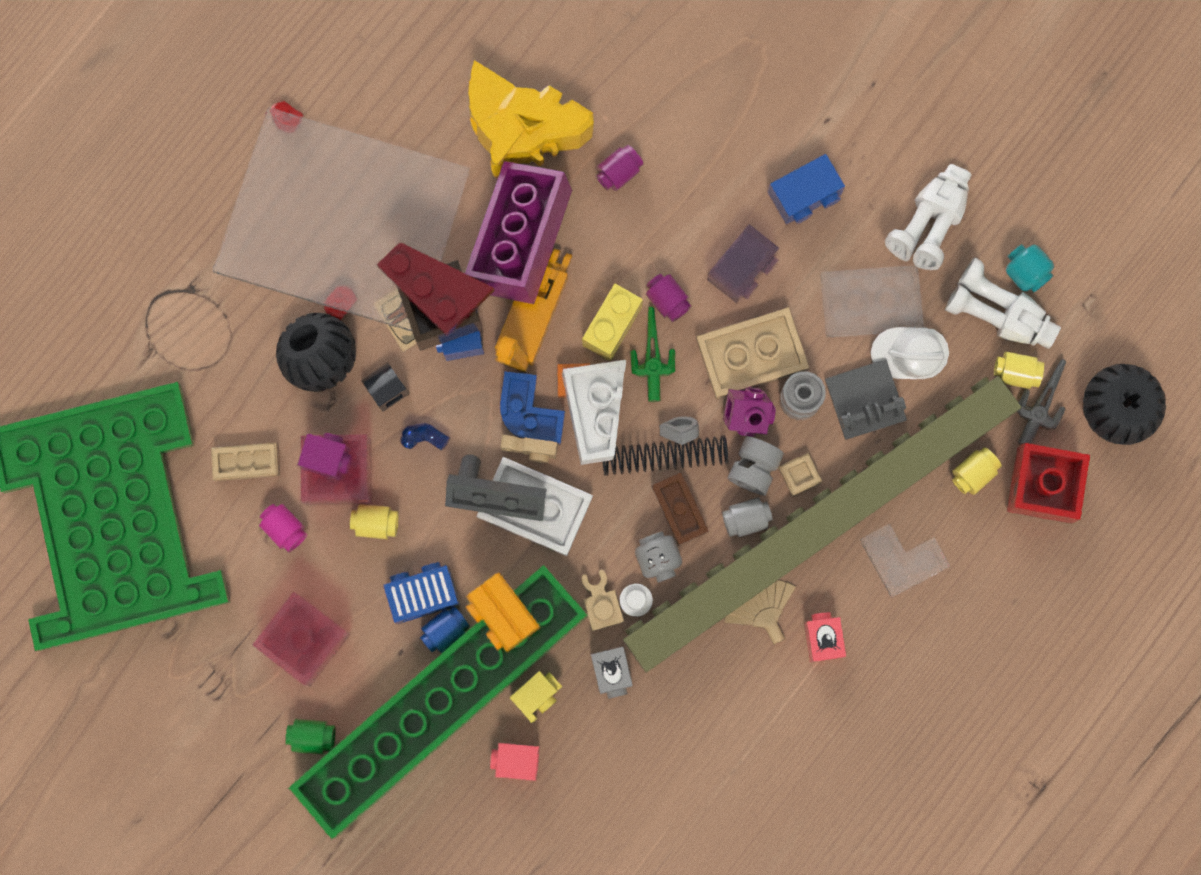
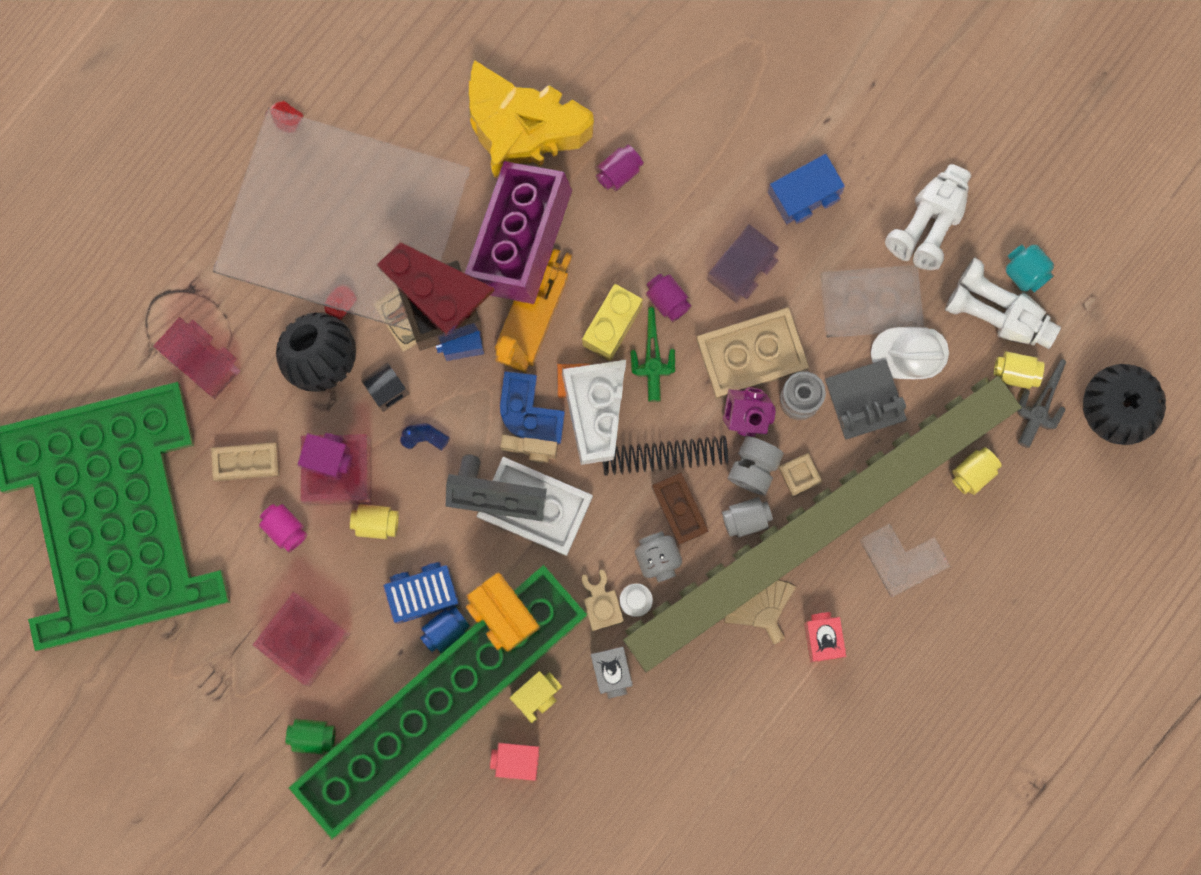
(192, 353): none -> clear pink brick
(680, 429): light grey tile -> none
(1048, 483): red brick -> none

